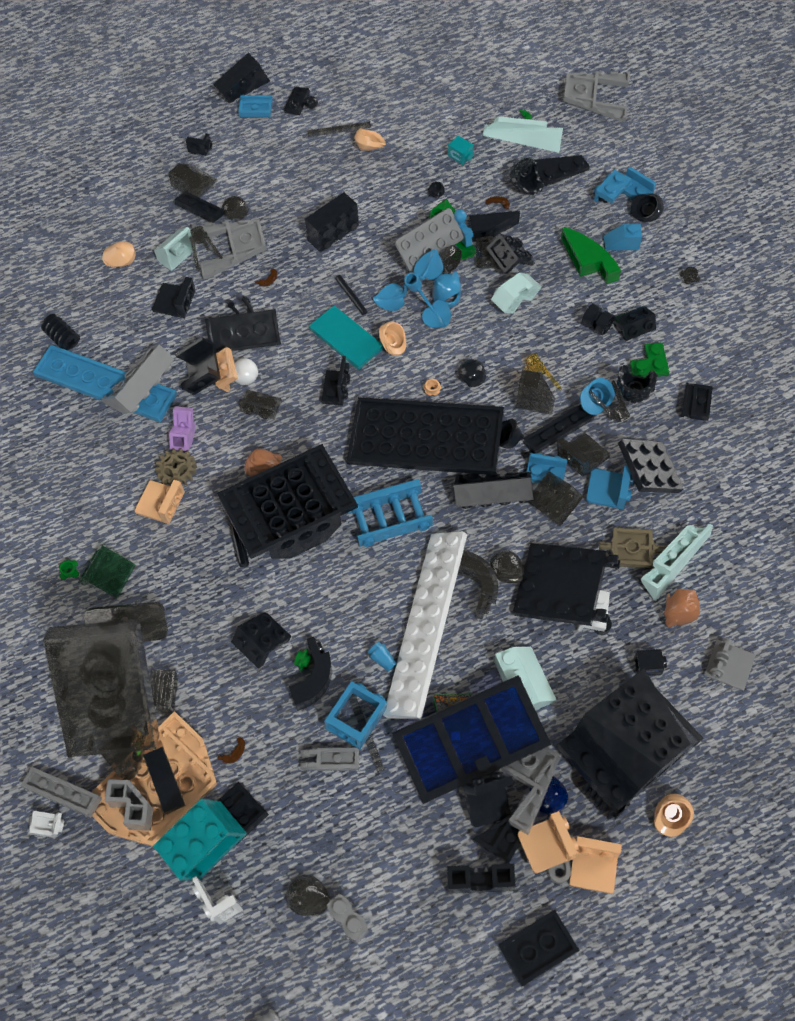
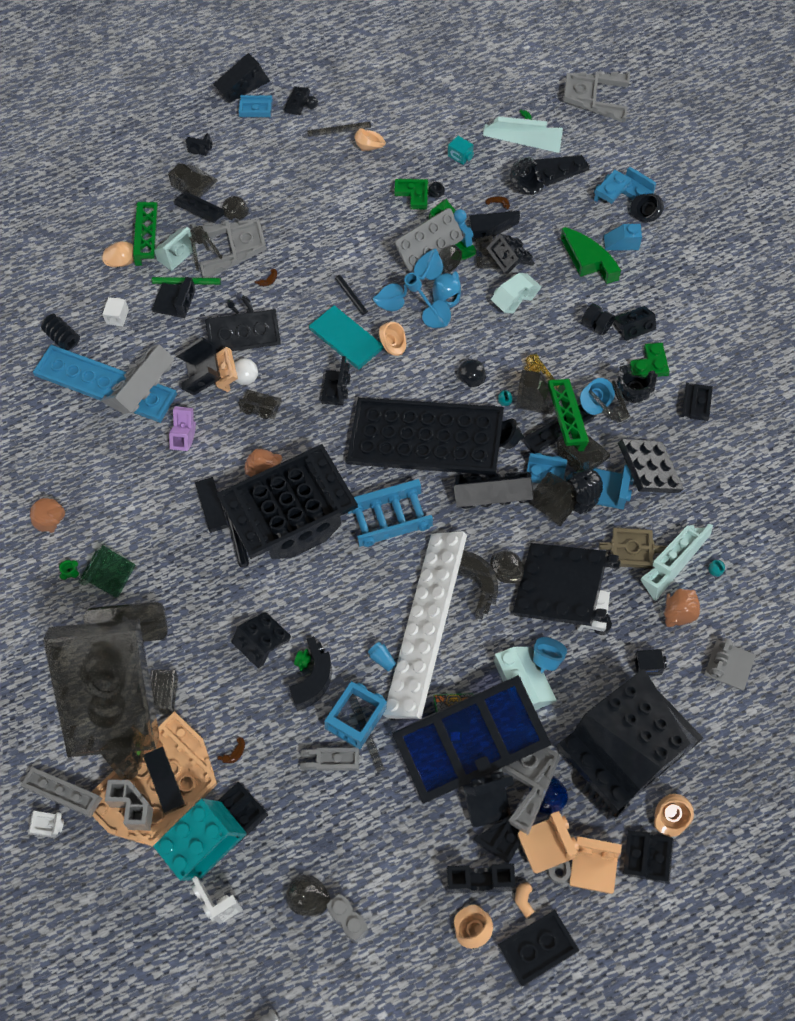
(46, 514): none -> nougat hair
(115, 311): none -> white brick
(141, 230): none -> green fence
(160, 501): light nougat bracket -> none
(176, 464): dark tan gear -> none
(178, 280): none -> green bar
(211, 505): none -> black tile
(332, 222): black brick -> none
(416, 189): none -> green plate
(432, 383): light nougat plate -> none
(473, 926): none -> light nougat hat
(501, 397): none -> teal hinge
(521, 898): none -> light nougat arm
(548, 653): none -> dark azure piece
(571, 410): none -> green fence
(588, 488): none -> black hair
(648, 856): none -> black slope
(687, 273): clear smoke plate -> none
(714, 569): none -> teal hinge

